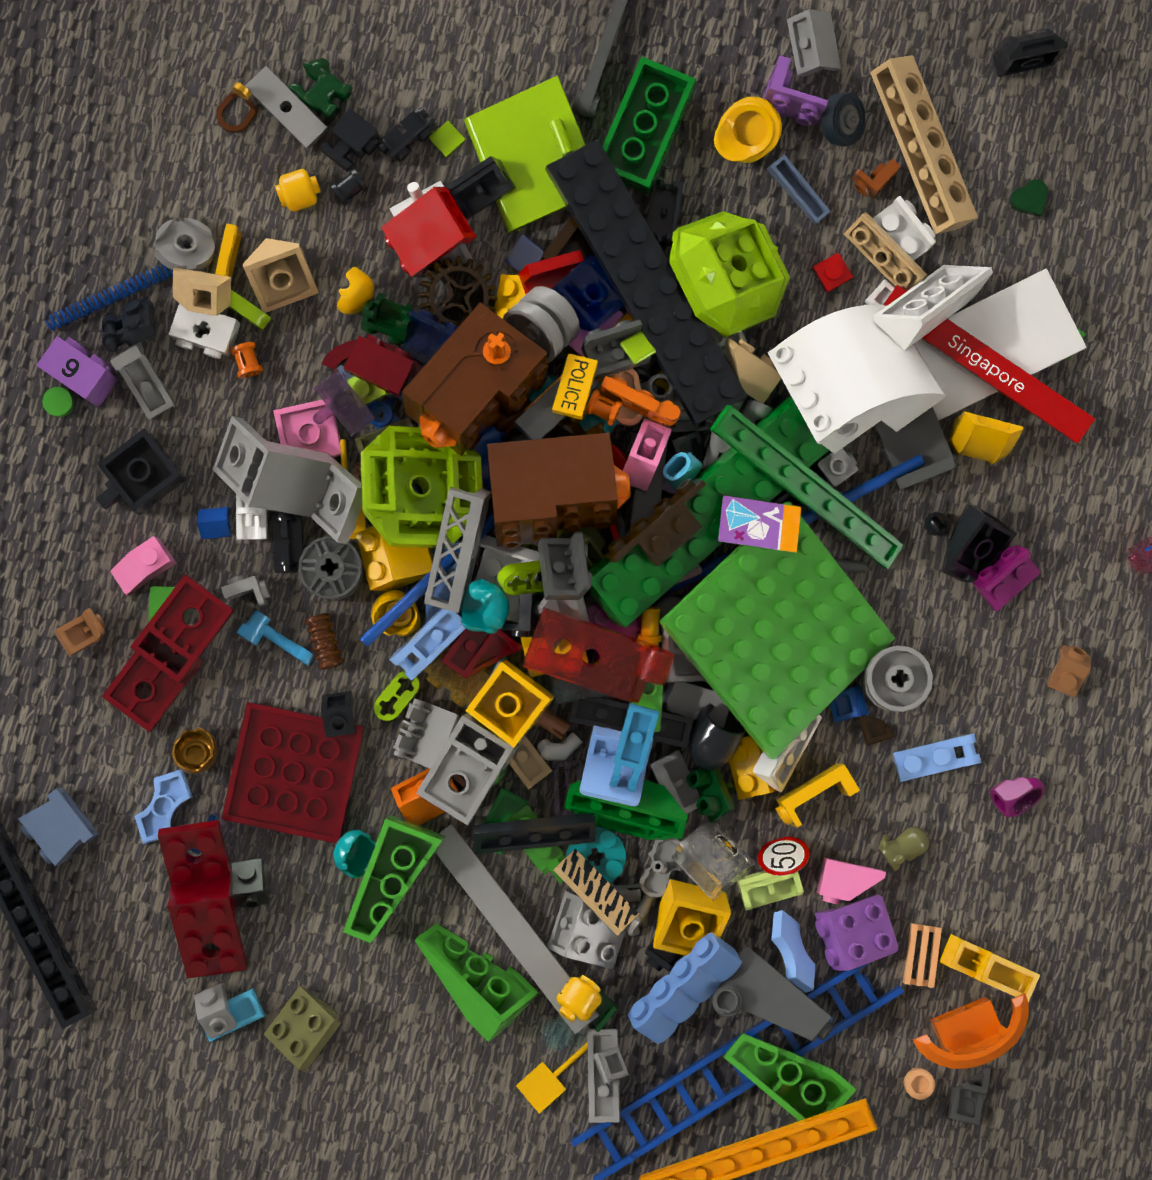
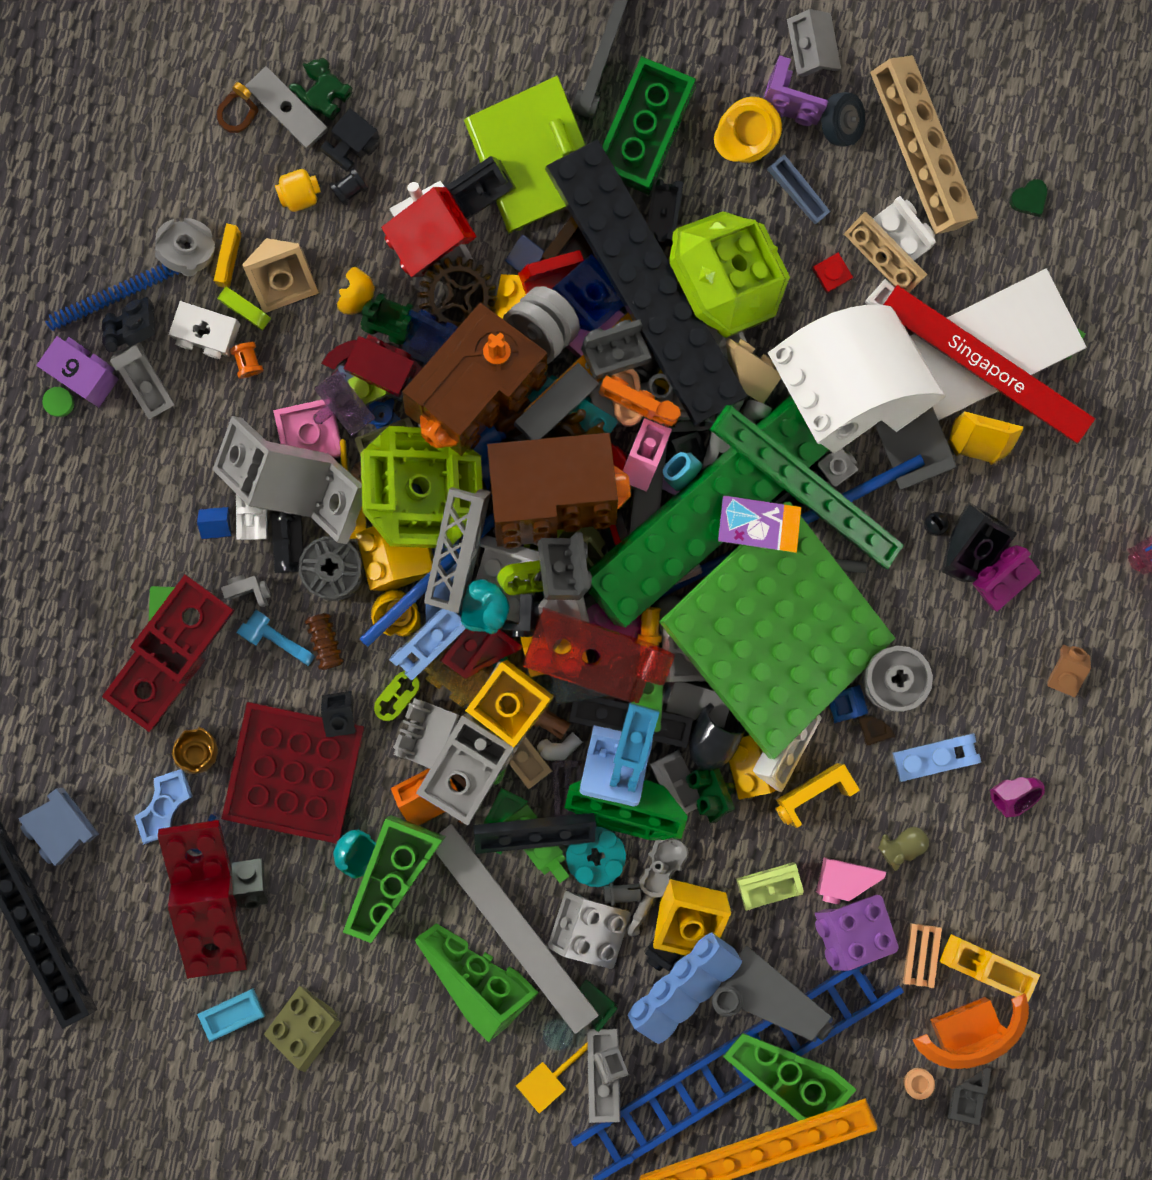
(81, 632): medium nougat bracket -> none
(139, 474): black hinge -> none
(142, 565): bright pink slope -> none
(201, 291): tan slope -> none
(214, 1011): light grey bracket -> none
(416, 129): black hinge -> none
(447, 138): lime piece -> none
(575, 386): yellow tile -> none
(579, 999): yellow head -> none
(596, 892): tan tile -> none
(603, 407): orange bush -> none
(637, 347): lime piece -> none
(663, 530): dark brown bracket -> none
(712, 859): clear slope -> none
(783, 856): sticker -> none
(798, 965): light blue tile -> none
(881, 177): dark orange bracket -> none
(931, 302): white slope -> none
(1028, 52): black slope -> none

